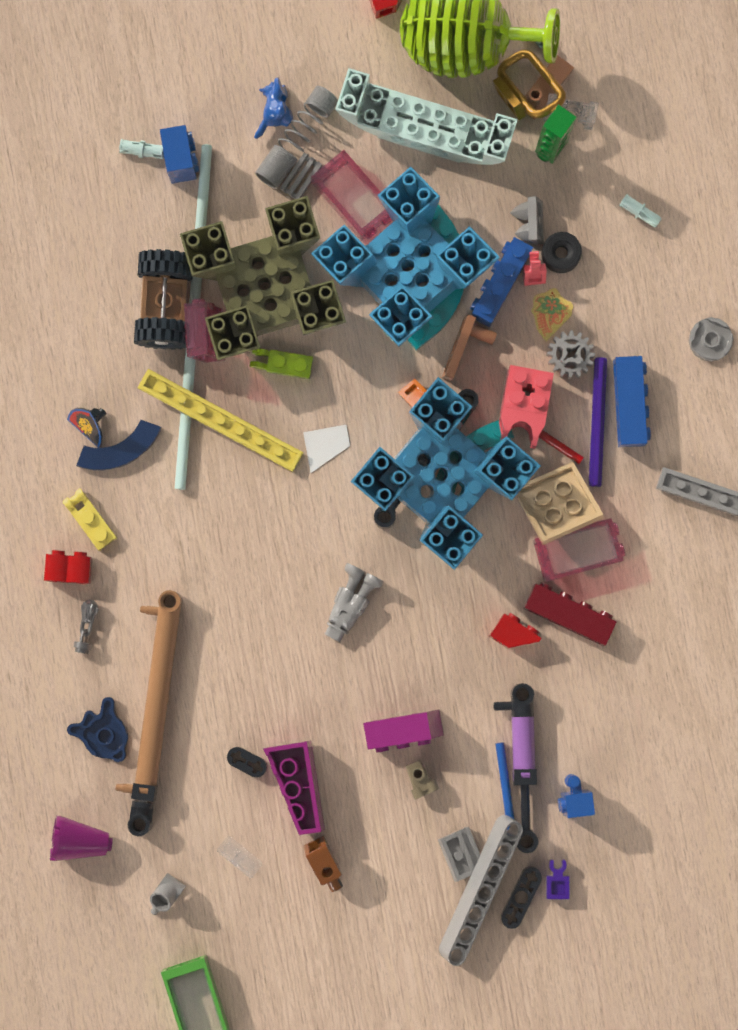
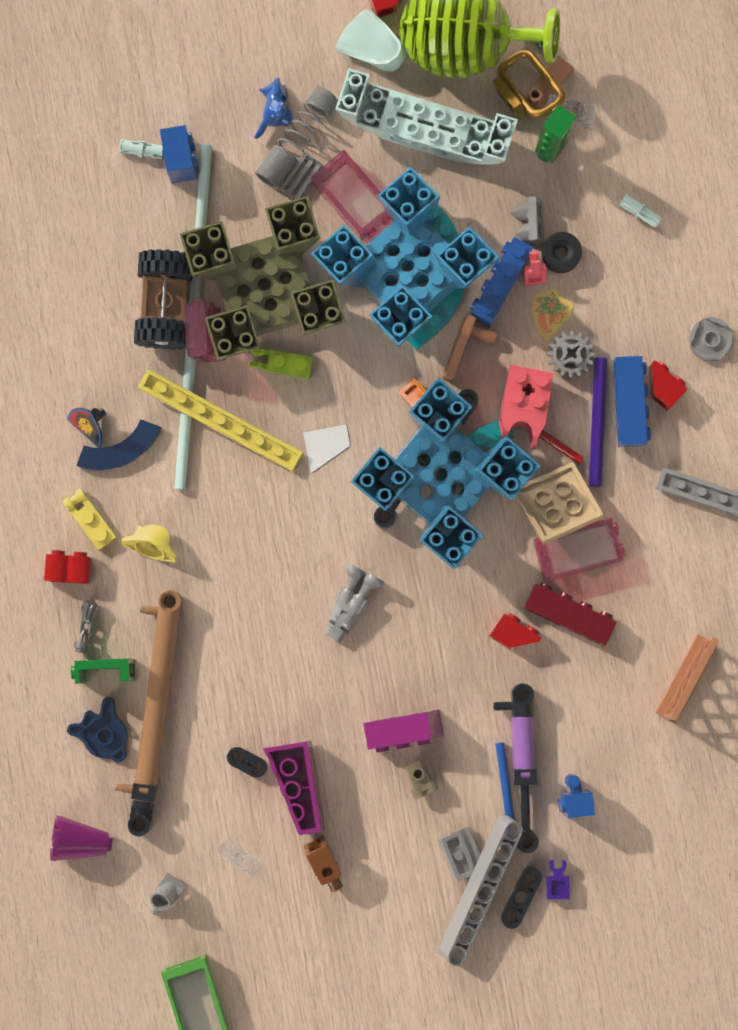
(126, 667): none -> green panel
(151, 542): none -> light yellow hat
(372, 42): none -> light aqua hair
(665, 387): none -> red slope
(687, 677): none -> nougat fence

